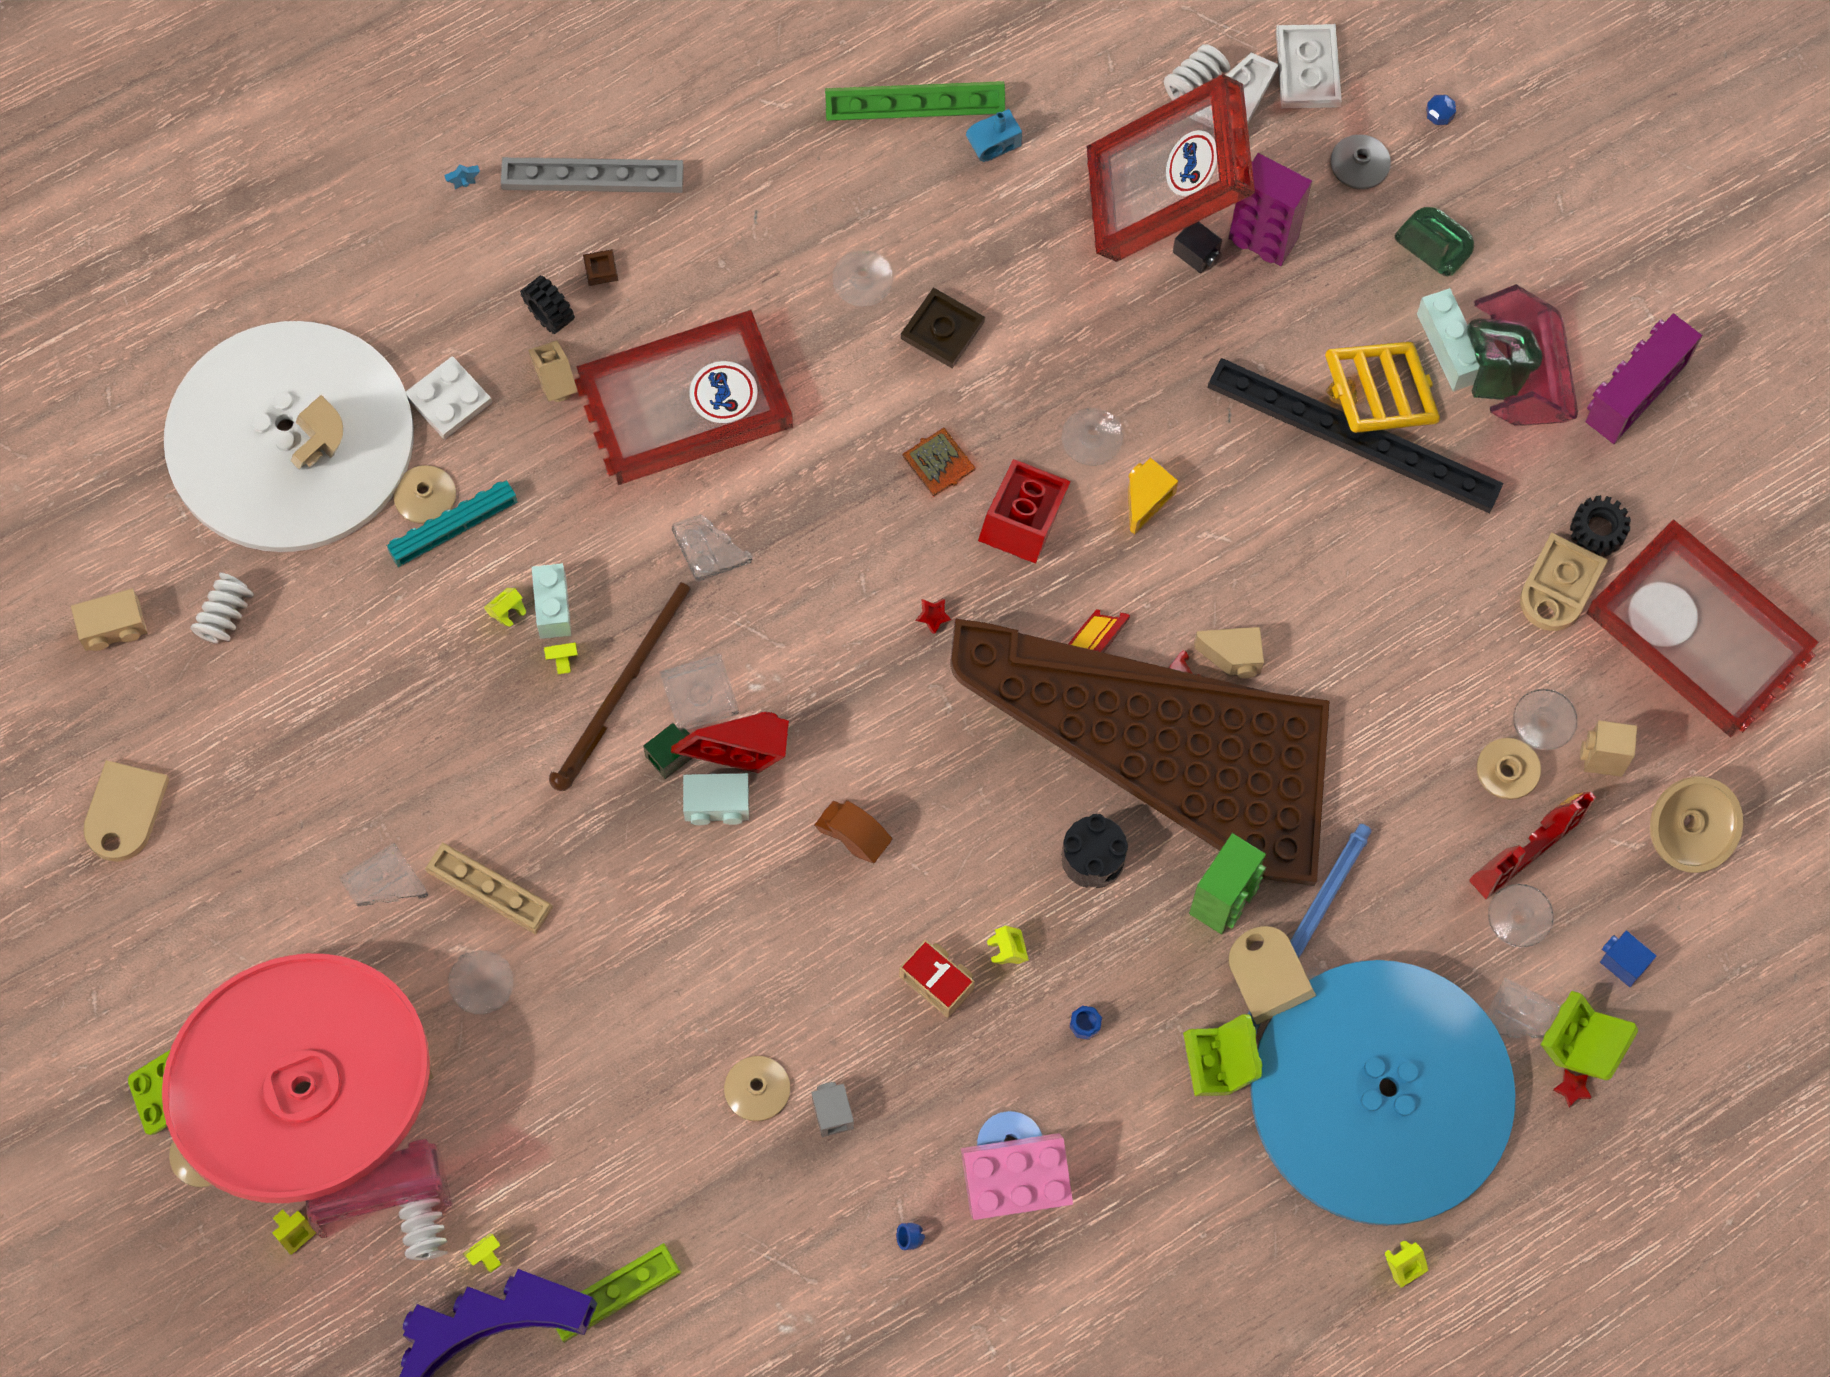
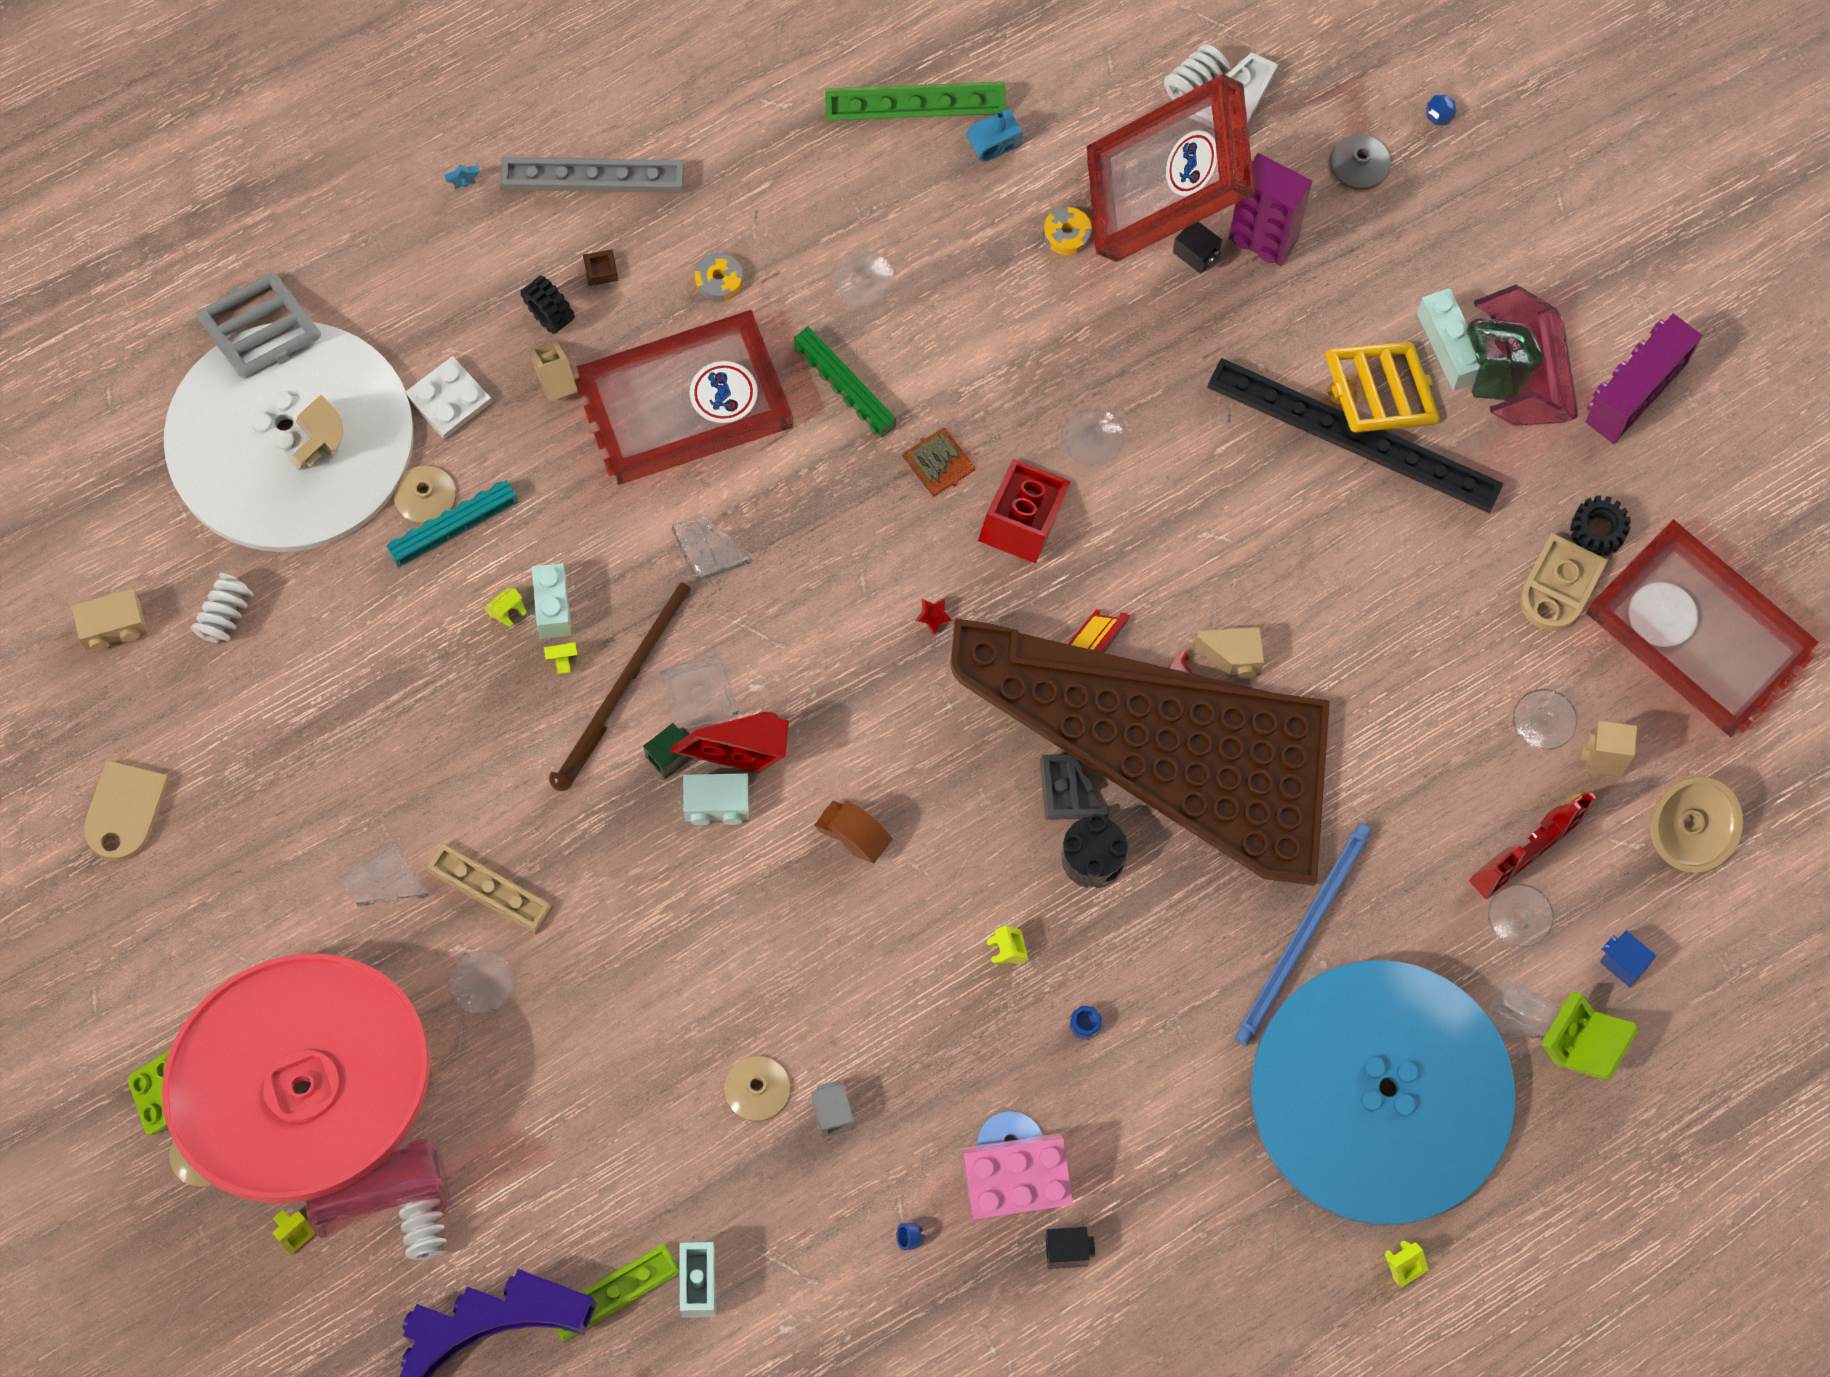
(280, 353): none -> light grey bar
(483, 1252): neon yellow tile -> none
(697, 1280): none -> light aqua brick
(718, 289): none -> piece
(844, 382): none -> green piece
(937, 977): brick -> none
(942, 327): dark brown plate -> none
(1064, 242): none -> yellow piece
(1067, 790): none -> dark grey wing
(1069, 1247): none -> black brick
(1148, 492): yellow slope -> none
(1223, 1057): lime bracket -> none
(1228, 884): bright green brick -> none
(1270, 976): tan tile -> none
(1308, 66): white tile -> none
(1441, 254): clear green piece -> none
(1513, 755): tan dish -> none
(1573, 1087): red piece -> none

